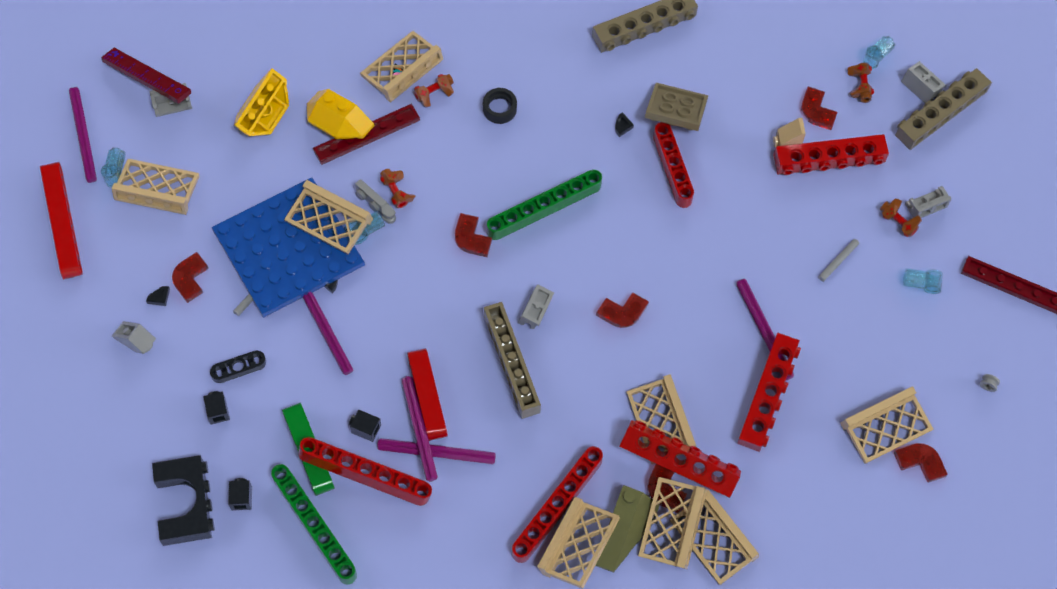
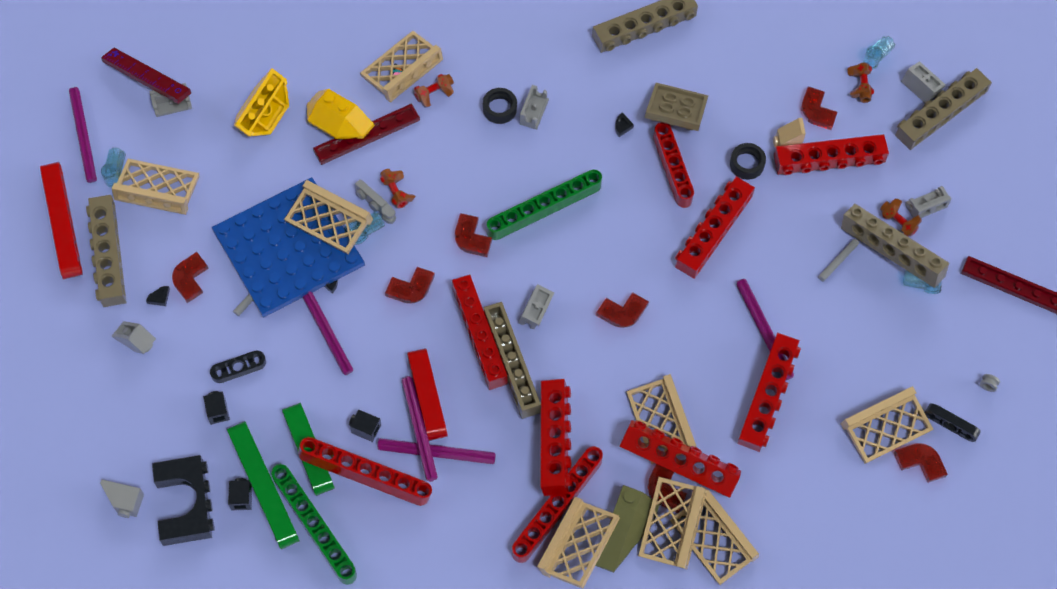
(115, 293): none -> dark tan brick
(124, 498): none -> light grey slope
(263, 485): none -> green beam
(412, 291): none -> clear red plate
(479, 332): none -> red brick
(533, 108): none -> light grey hinge
(550, 392): none -> red brick
(692, 264): none -> red brick
(747, 148): none -> black tyre
(895, 245): none -> dark tan brick
(952, 422): none -> black beam

